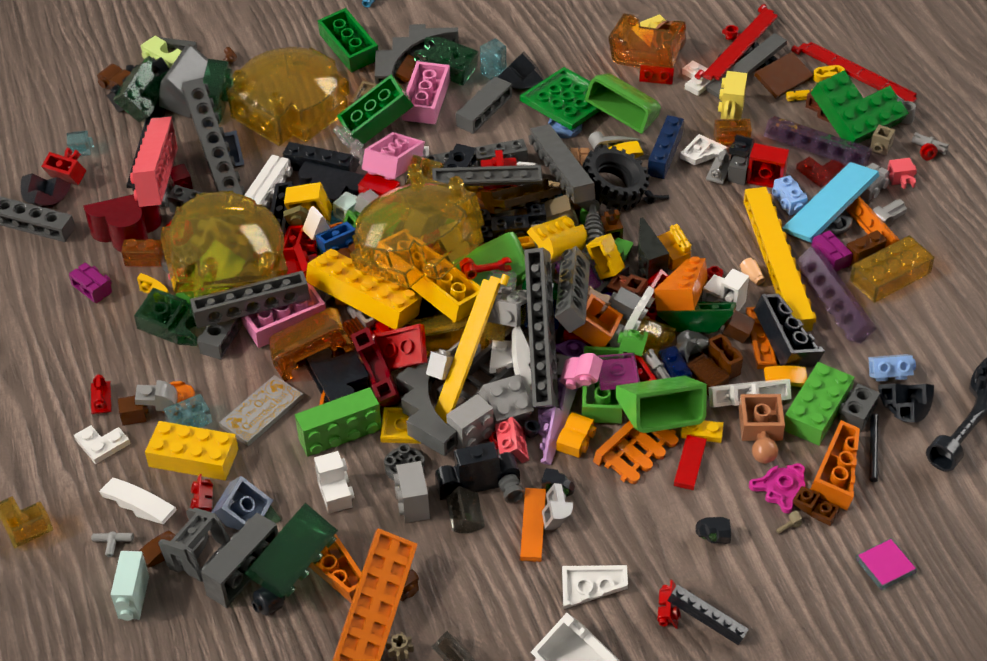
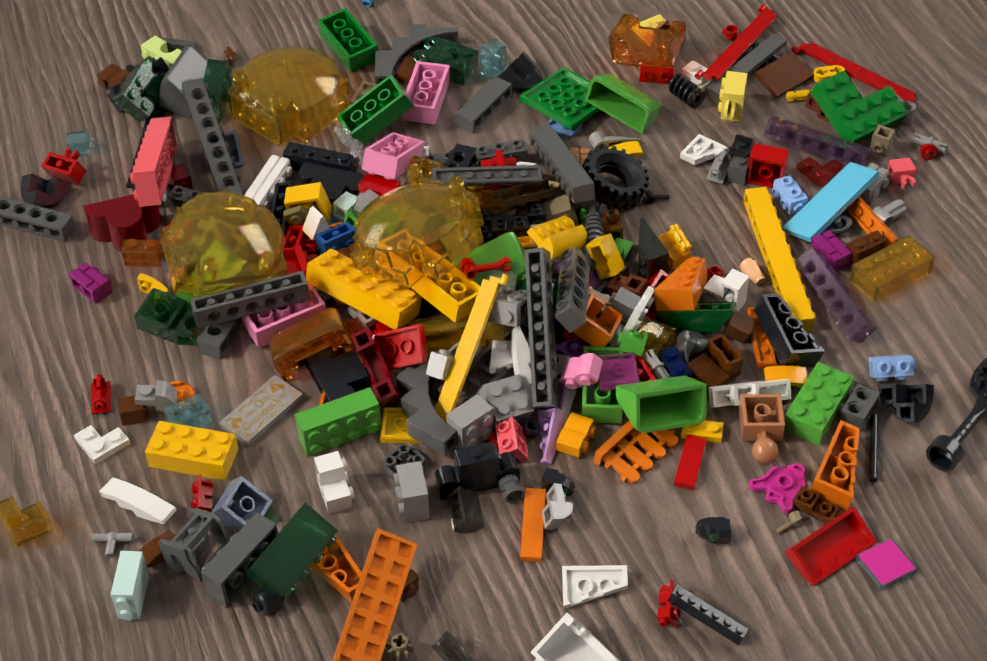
(665, 147): dark blue brick -> none
(686, 91): none -> black piece
(726, 130): clear orange brick -> none
(831, 546): none -> red slope

